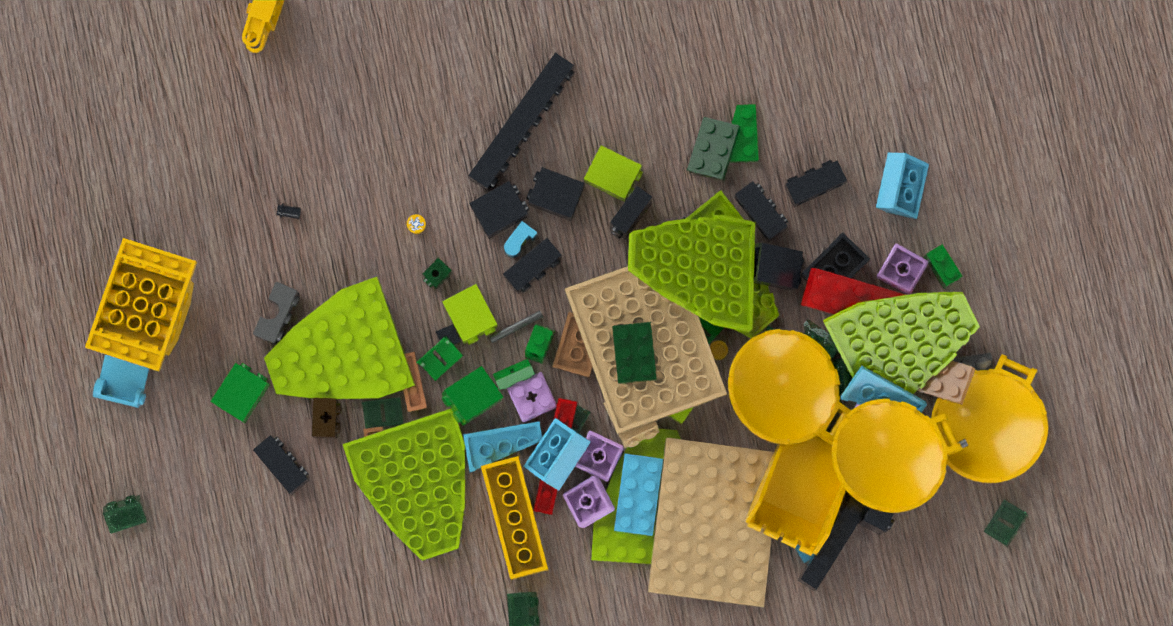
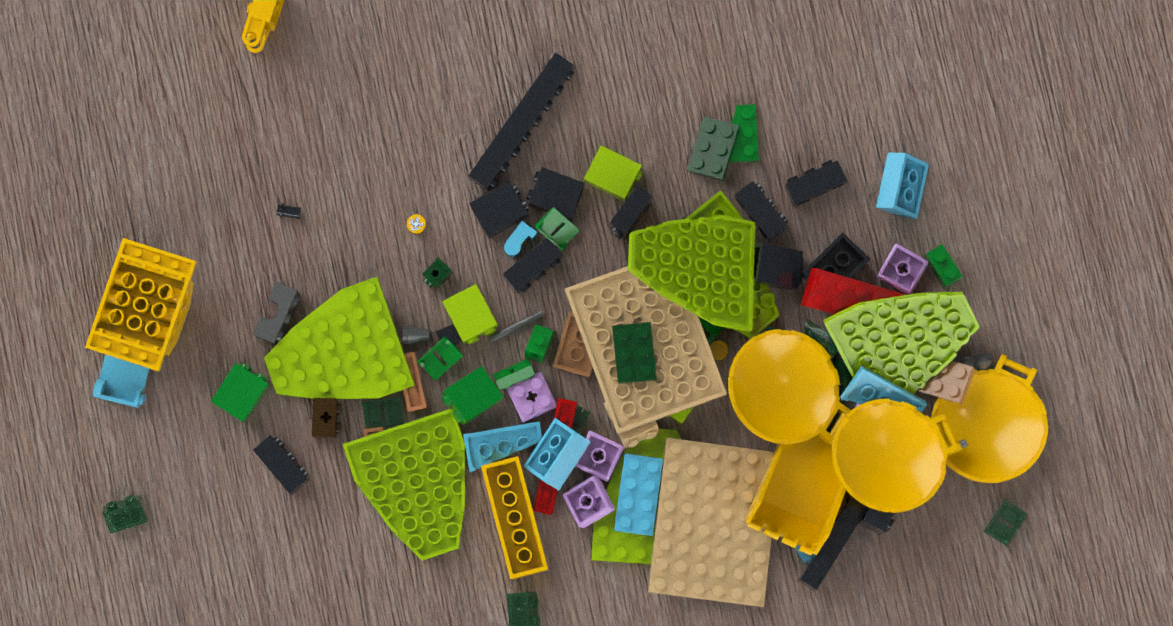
(413, 335): none -> dark grey cone
(563, 234): none -> green piece

